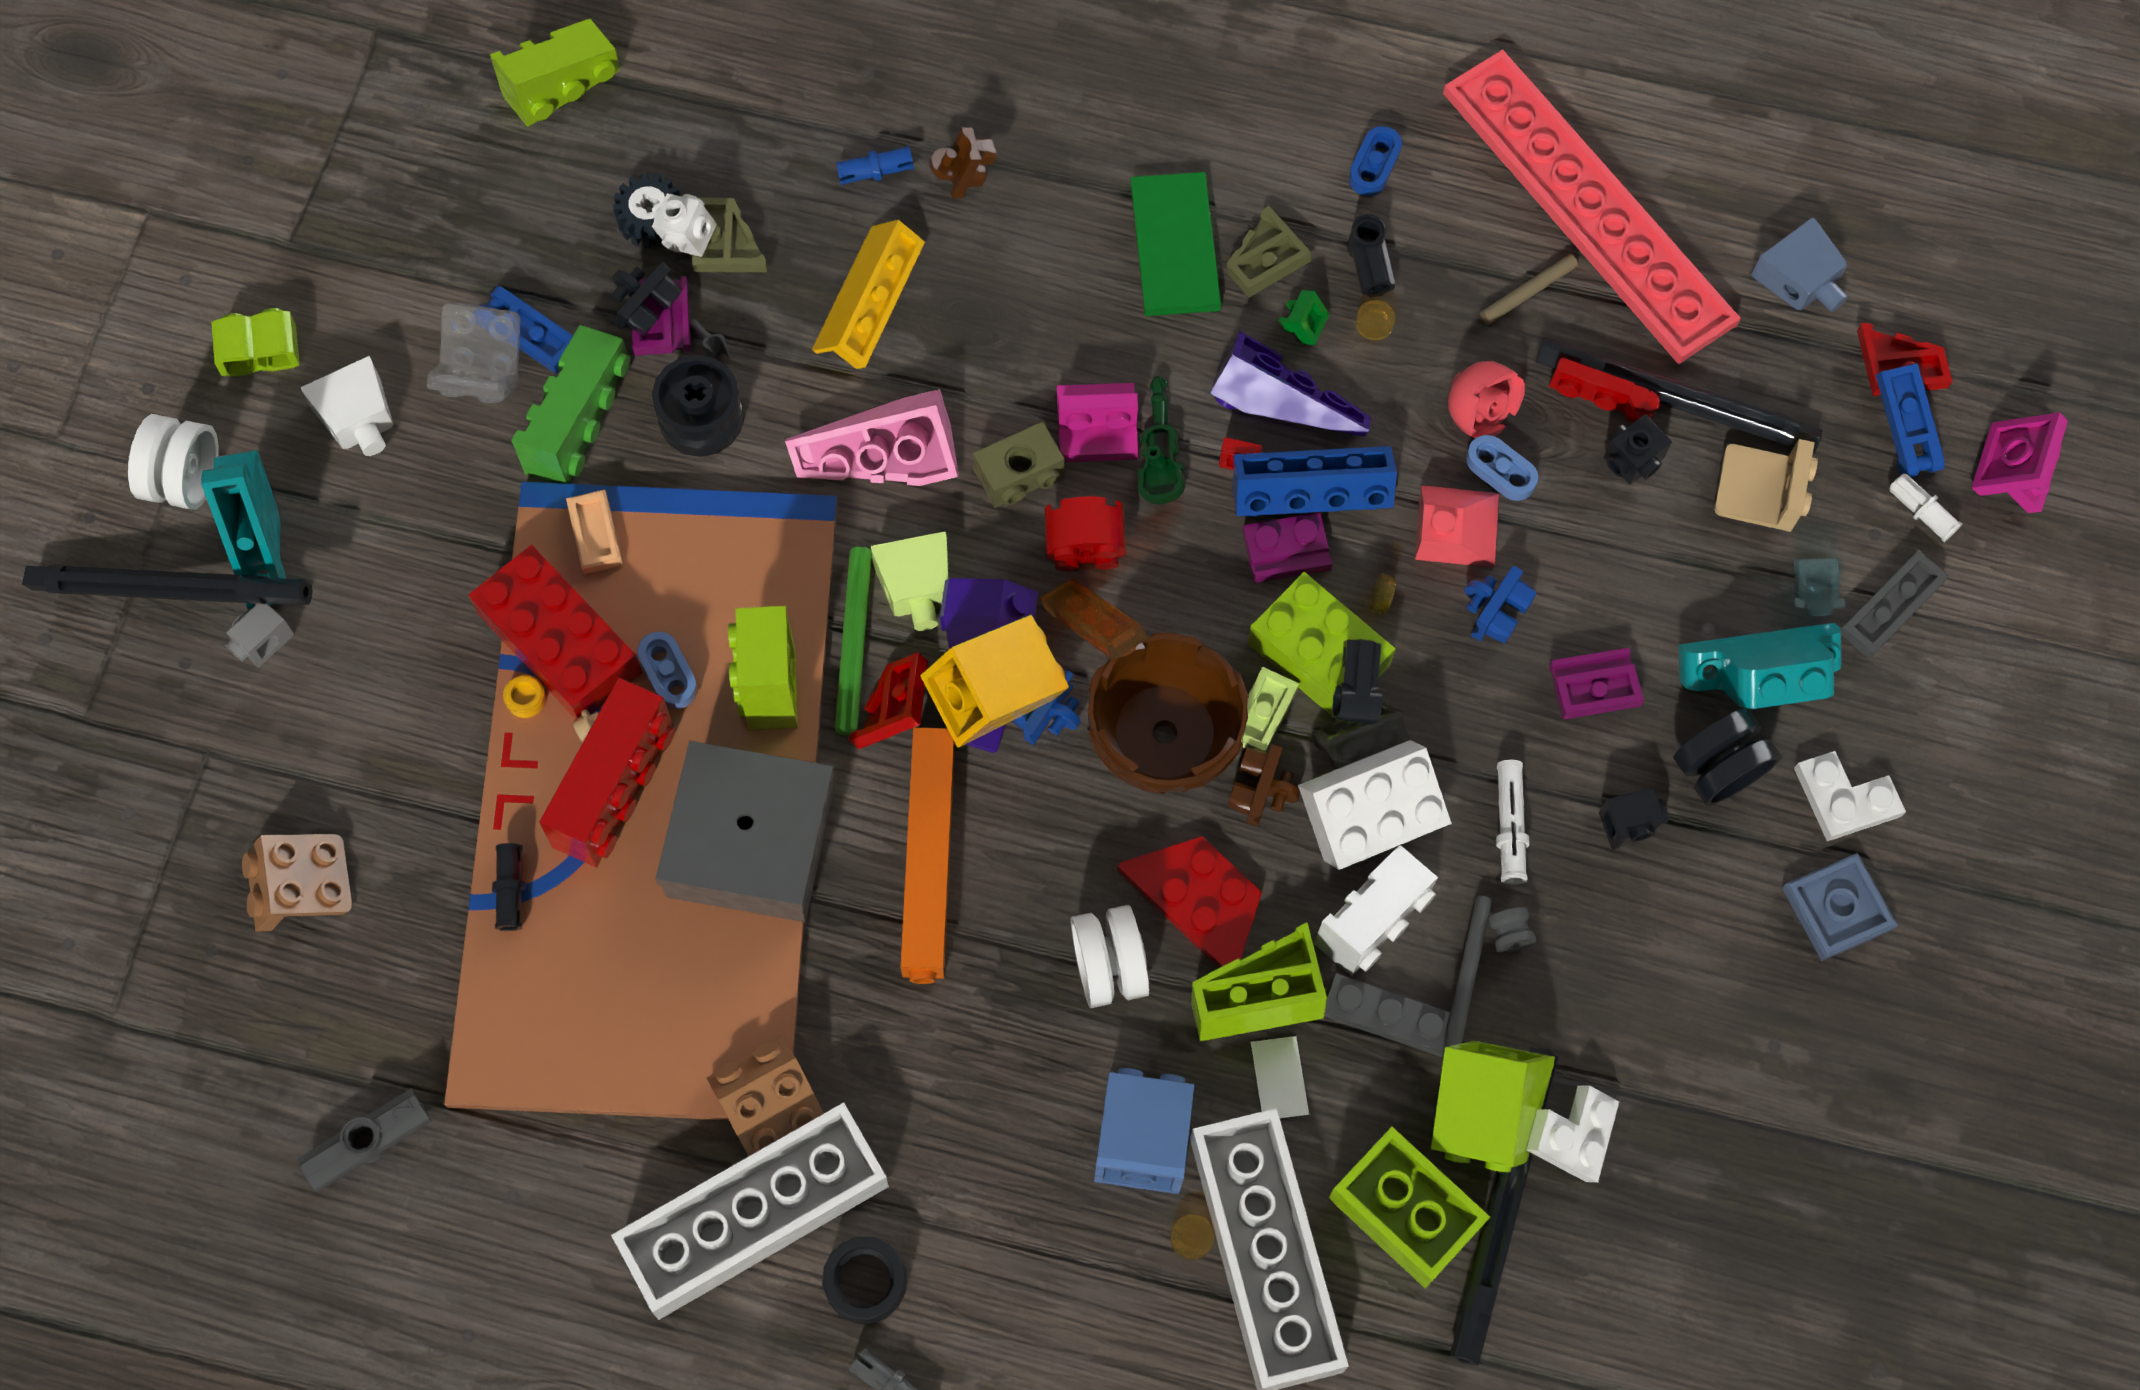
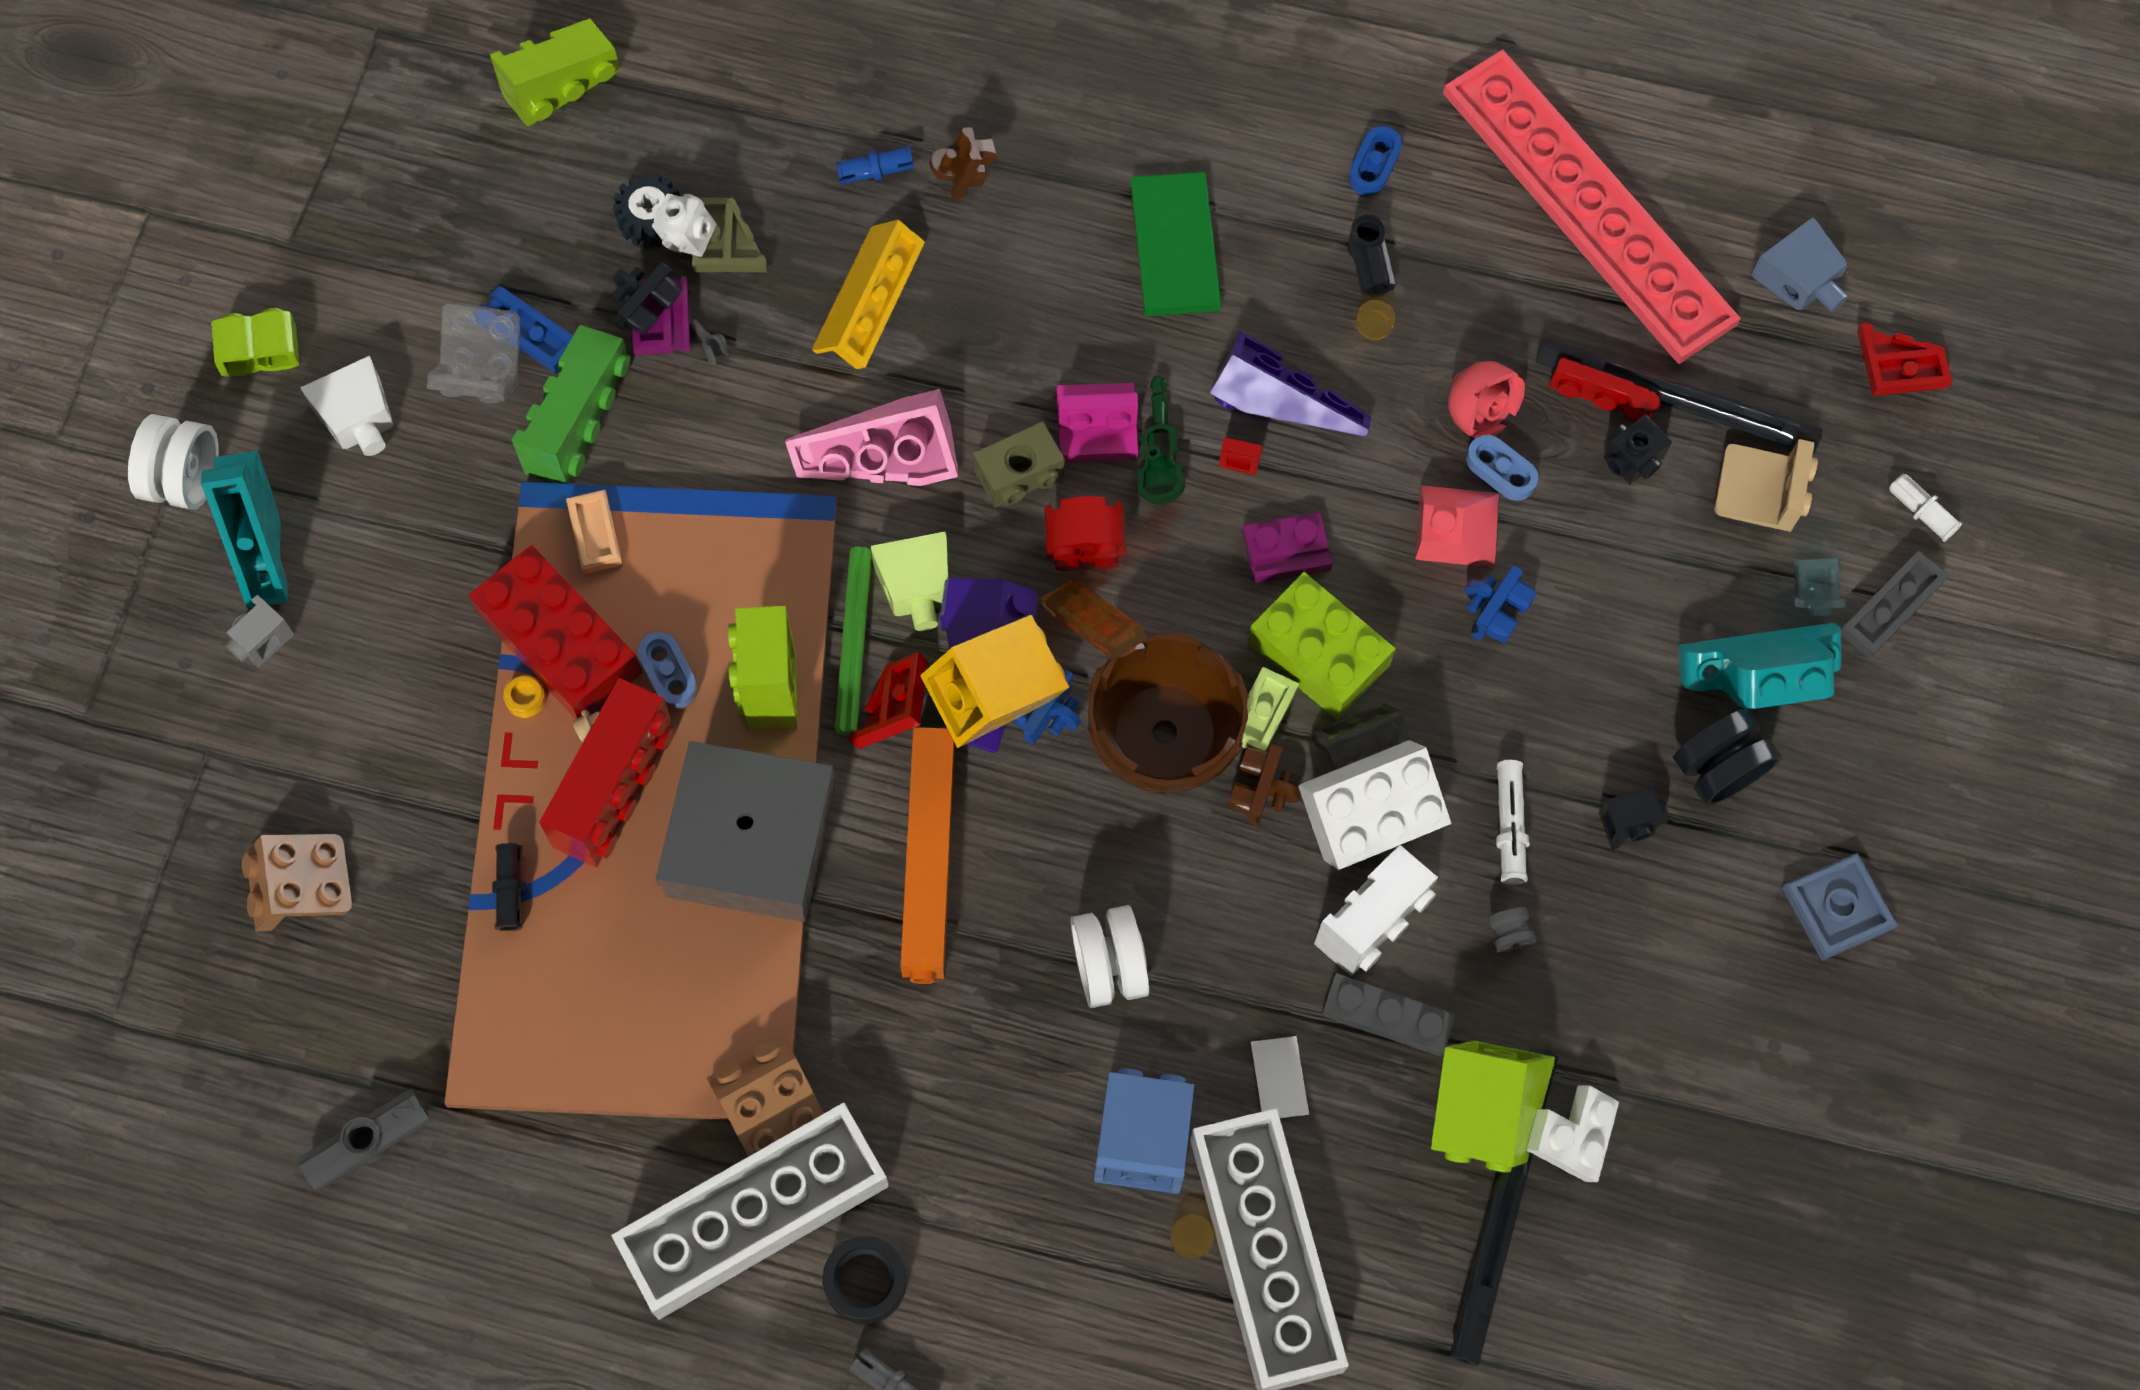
(167, 585): black piece -> none
(698, 405): black wheel -> none
(1198, 895): red wing -> none
(1261, 991): lime wedge -> none
(1267, 254): olive wing -> none
(1306, 317): green tile -> none
(1314, 481): blue brick -> none
(1358, 693): black piece -> none
(1382, 593): clear yellow tile -> none
(1408, 1207): lime brick -> none
(1468, 971): dark grey bar -> none
(1528, 289): dark tan bar -> none
(1596, 683): magenta plate -> none
(1843, 807): white plate -> none
(1910, 420): blue plate -> none
(2021, 459): dark pink bracket -> none

